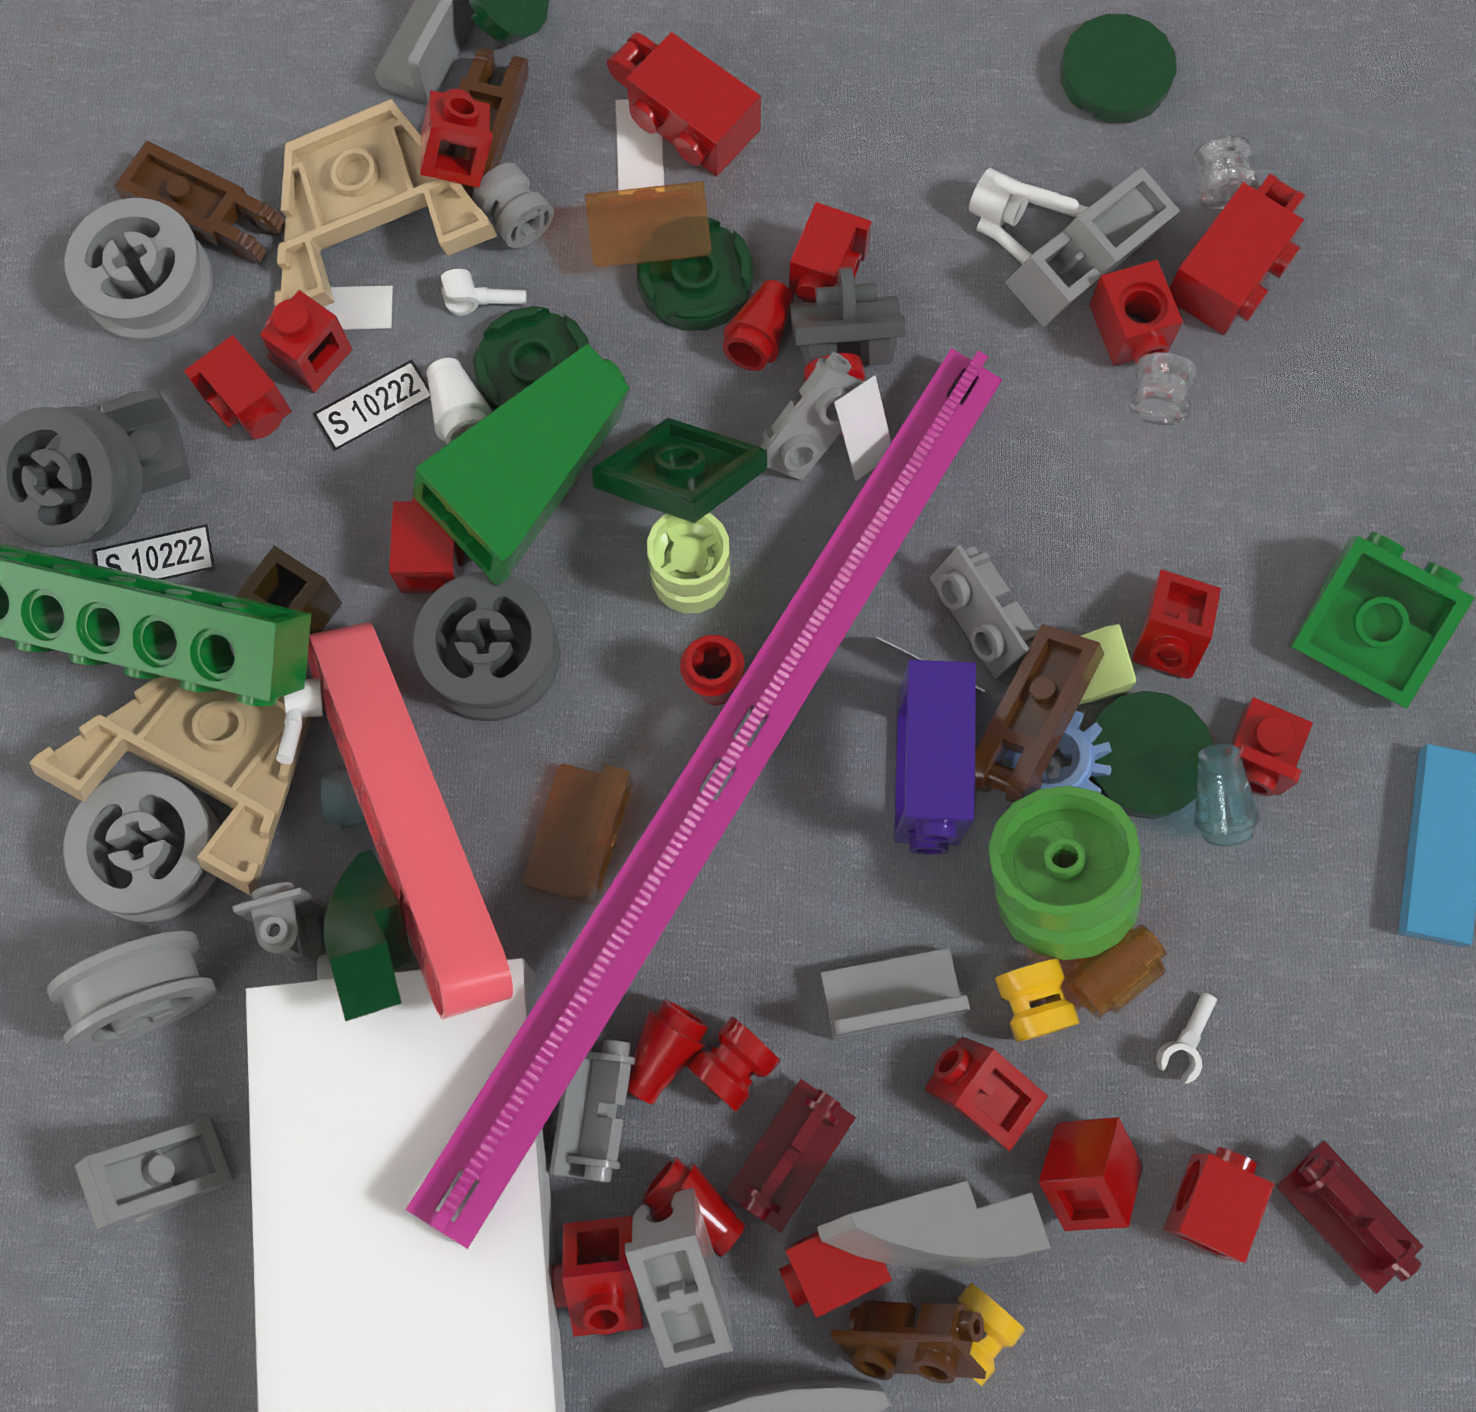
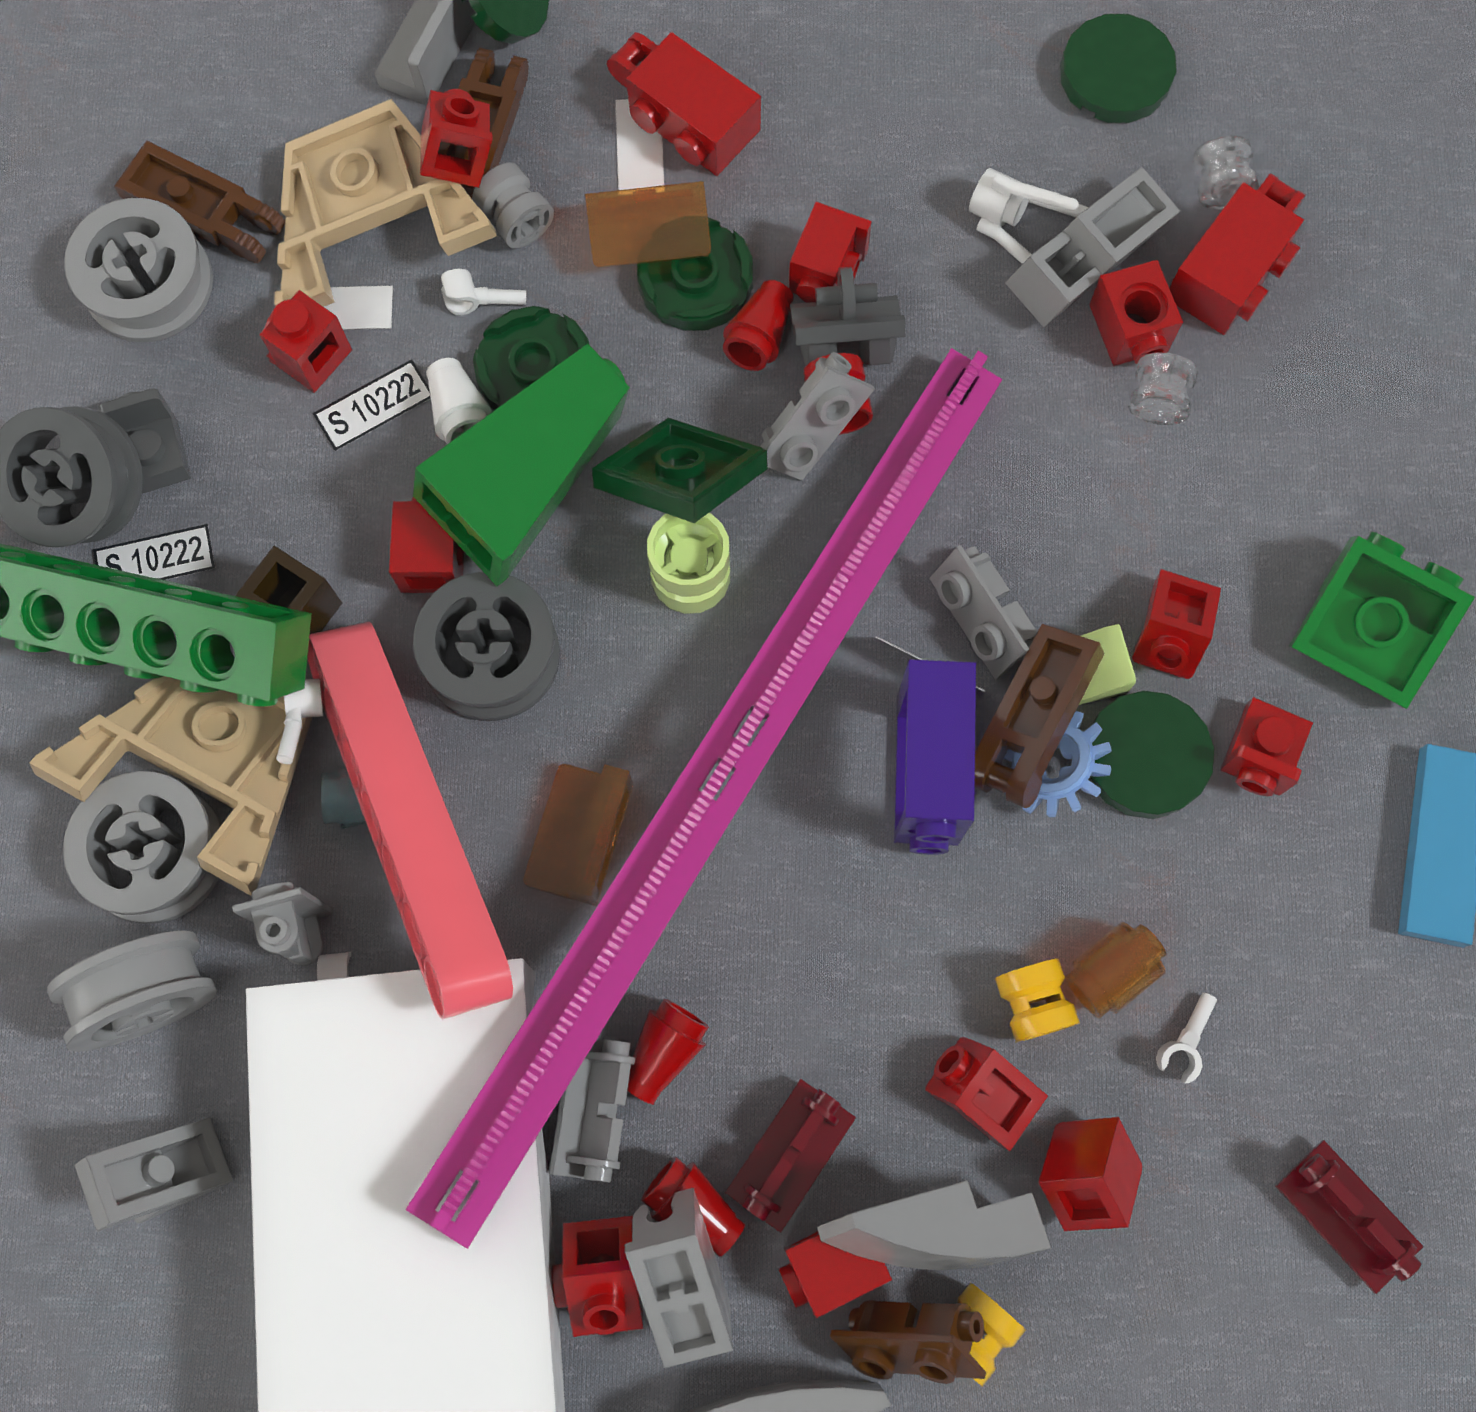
(238, 389): red brick -> none
(365, 938): dark green slope -> none
(712, 657): red cone -> none
(733, 1063): red wheel -> none
(863, 426): white sticker -> none
(892, 994): light grey panel -> none
(1066, 872): bright green wheel -> none
(1220, 1204): red brick -> none
(1224, 798): clear light blue cone -> none

